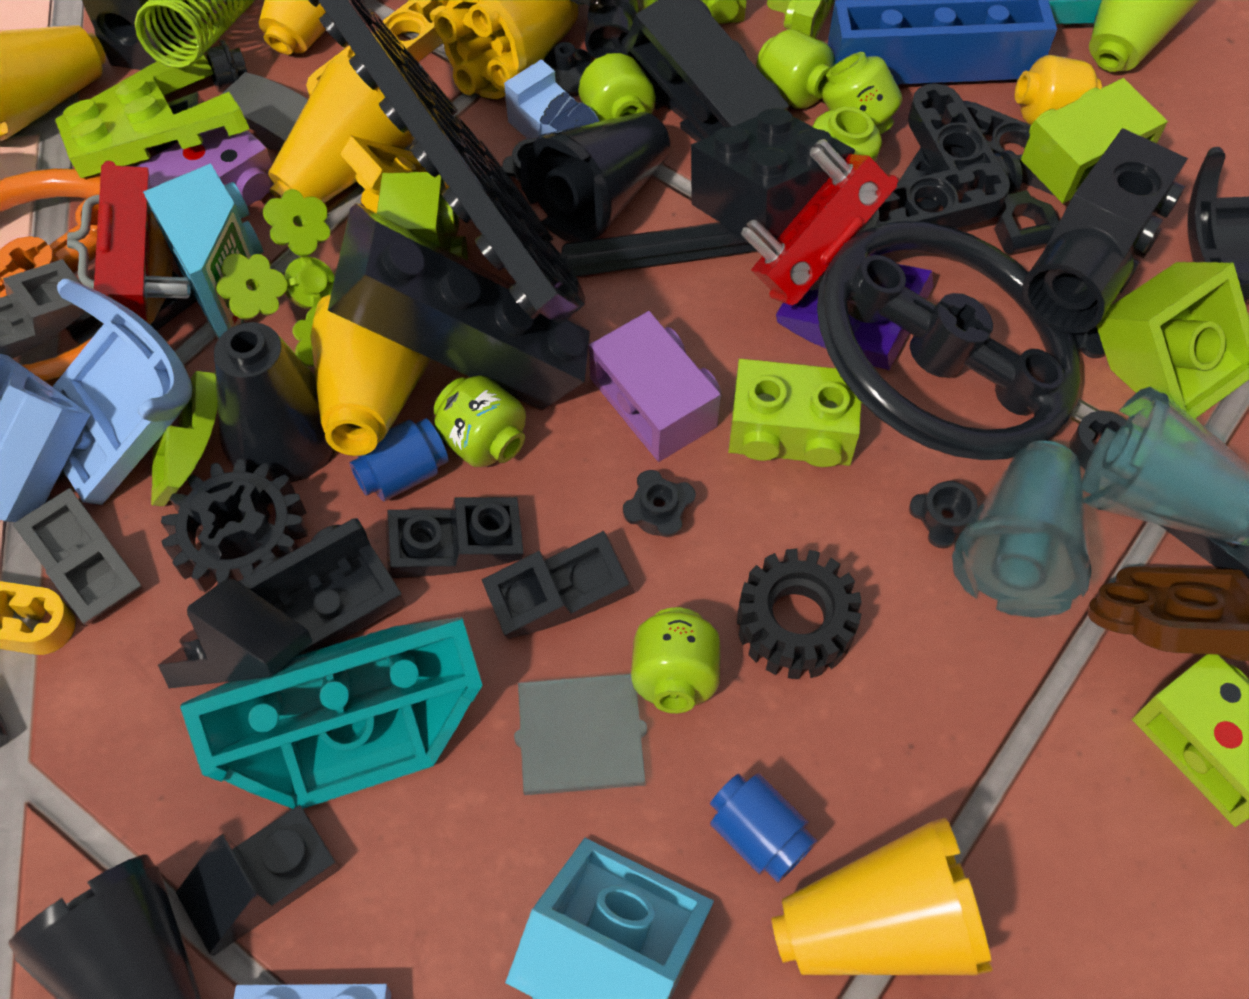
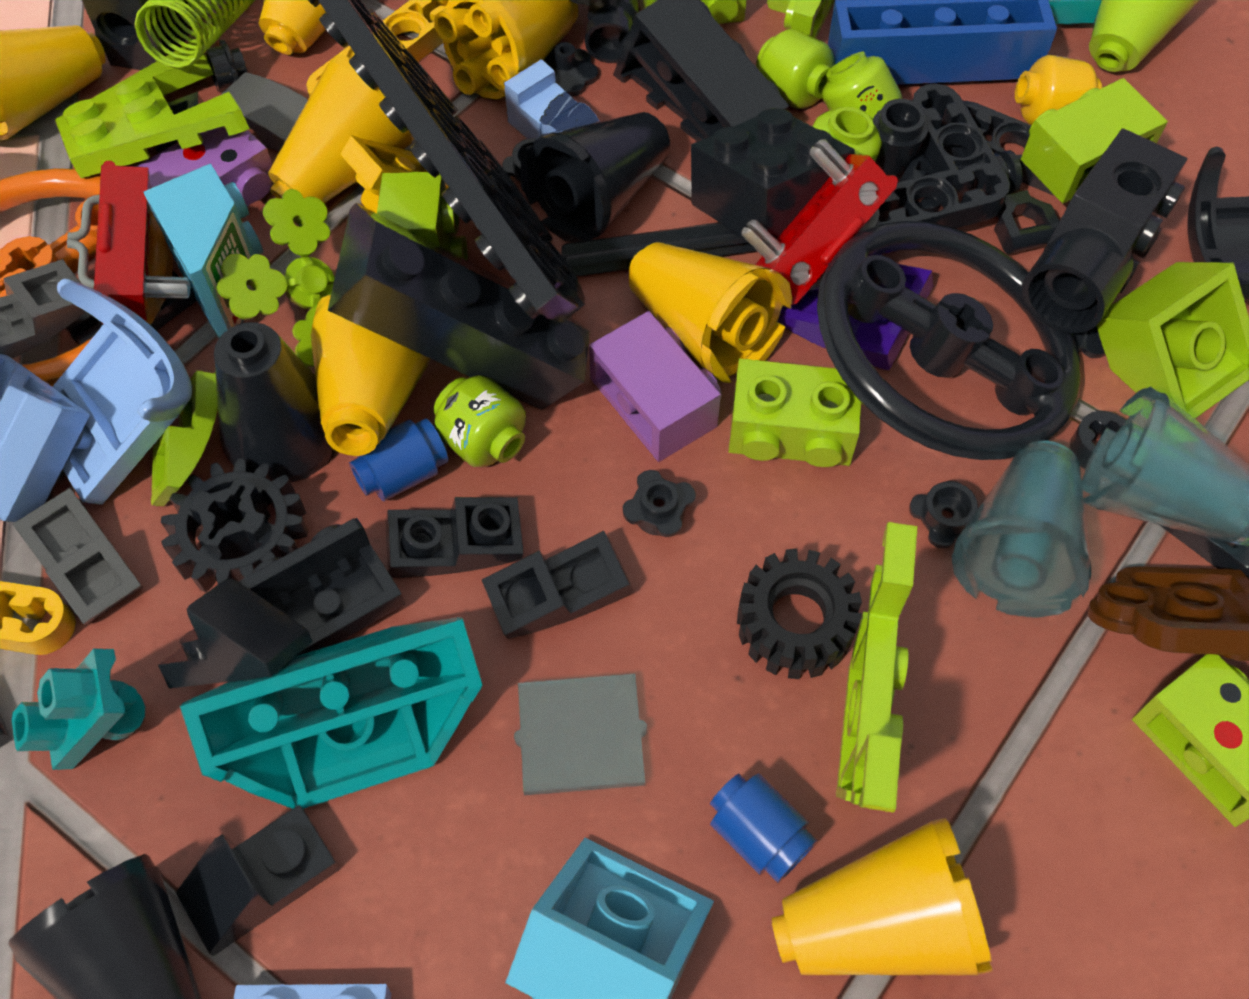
(77, 711): none -> teal hips
(616, 87): lime head -> none
(676, 658): lime head -> none
(712, 304): none -> yellow cone
(876, 669): none -> lime wing
(902, 130): none -> black cone

